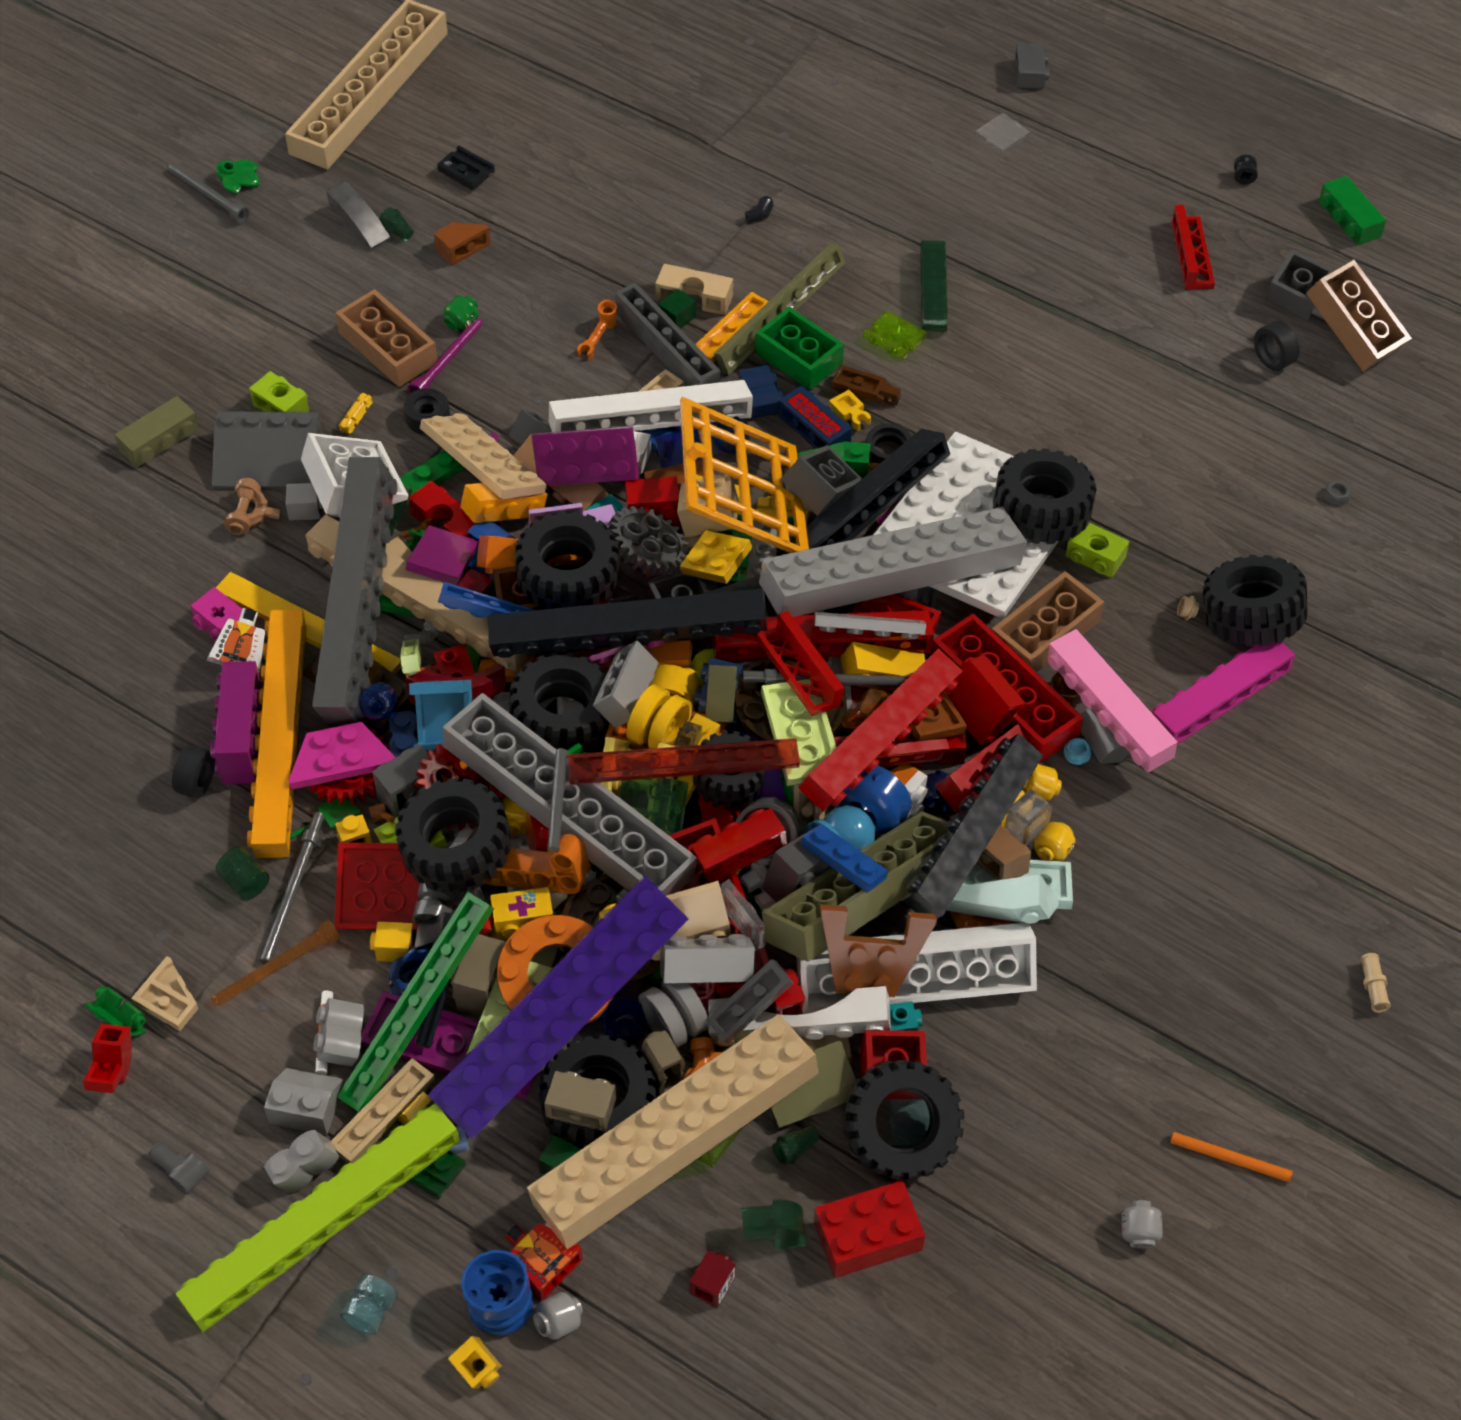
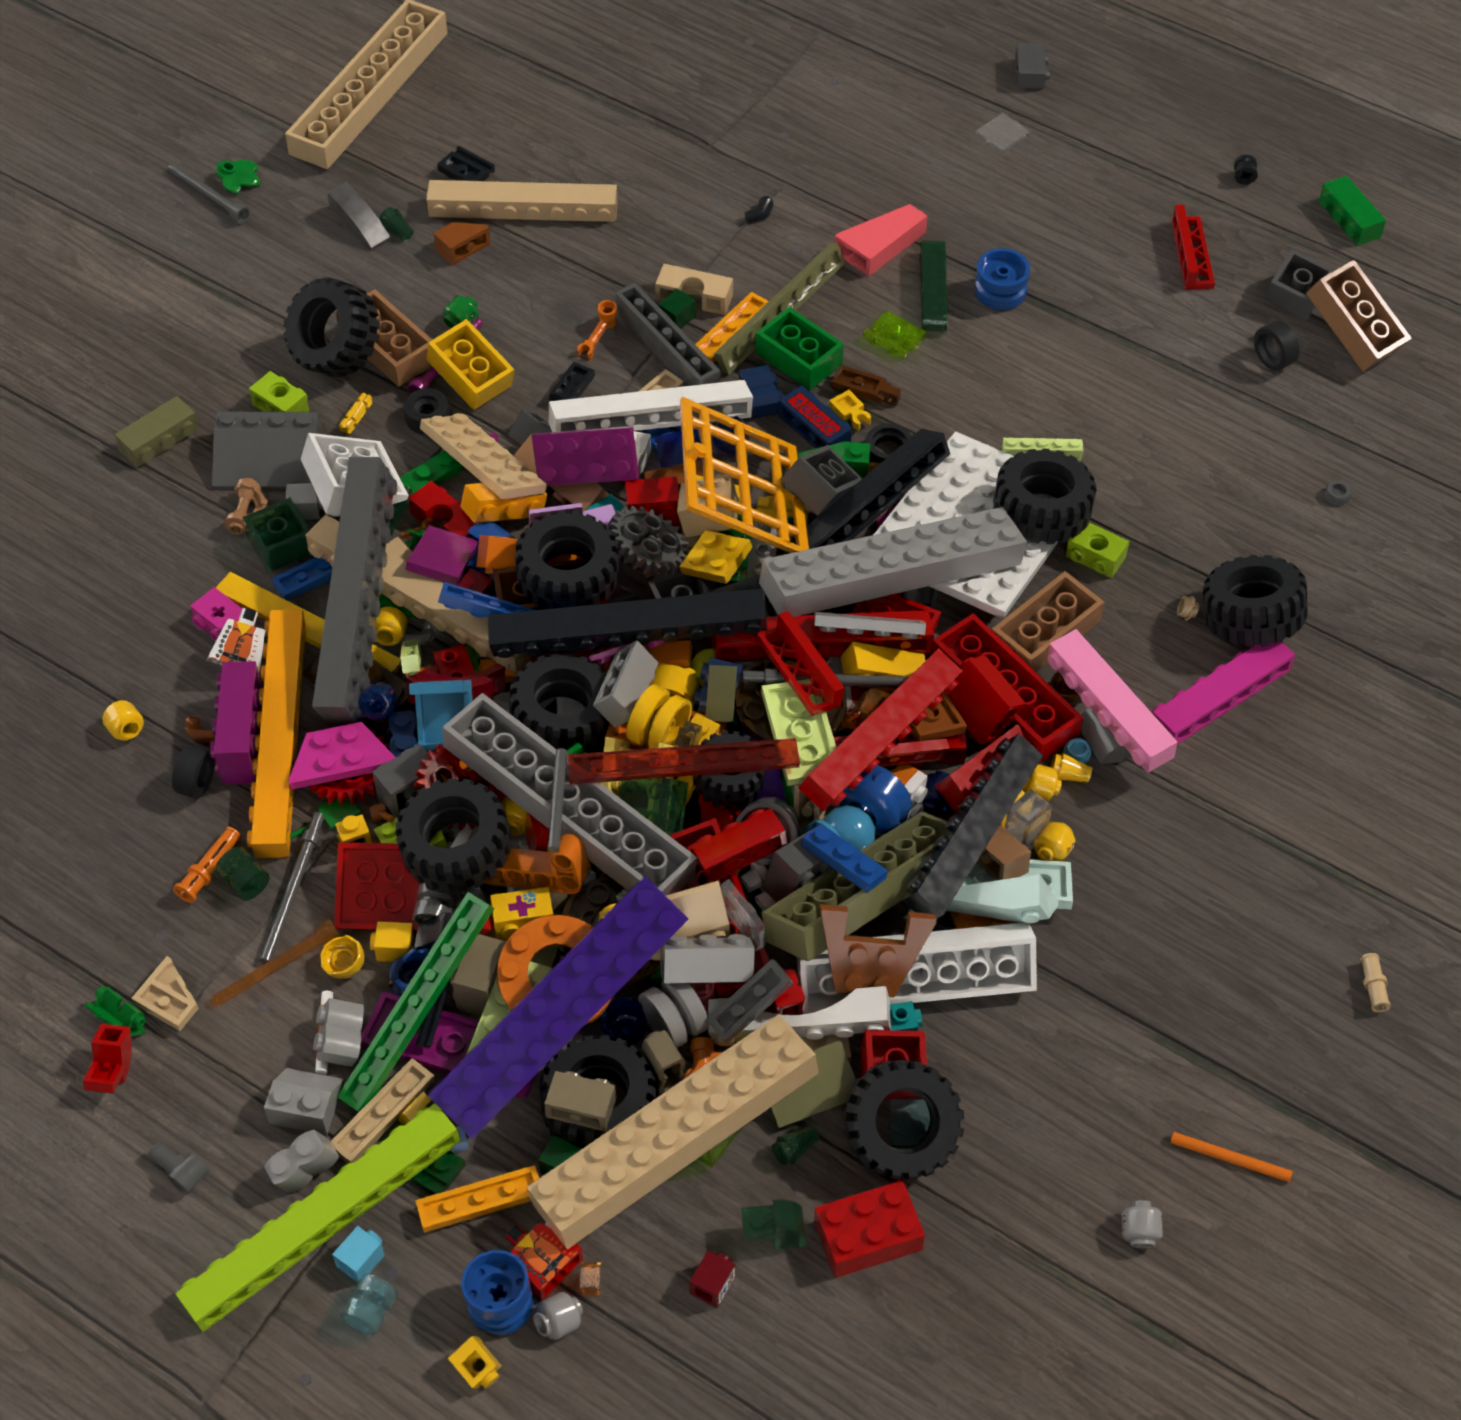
(123, 720): none -> yellow head
(197, 731): none -> dark orange arm
(198, 873): none -> orange pin
(277, 534): none -> clear green brick
(302, 578): none -> blue plate
(308, 320): none -> black tyre
(342, 957): none -> yellow hair
(359, 1253): none -> medium azure brick
(390, 626): none -> yellow head
(470, 364): none -> yellow brick
(476, 1199): none -> light orange plate
(522, 200): none -> tan brick
(572, 383): none -> black plate
(590, 1278): none -> clear orange piece
(882, 238): none -> coral slope
(1002, 279): none -> blue wheel
(1068, 446): none -> yellowish green piece
(1070, 768): none -> yellow cone

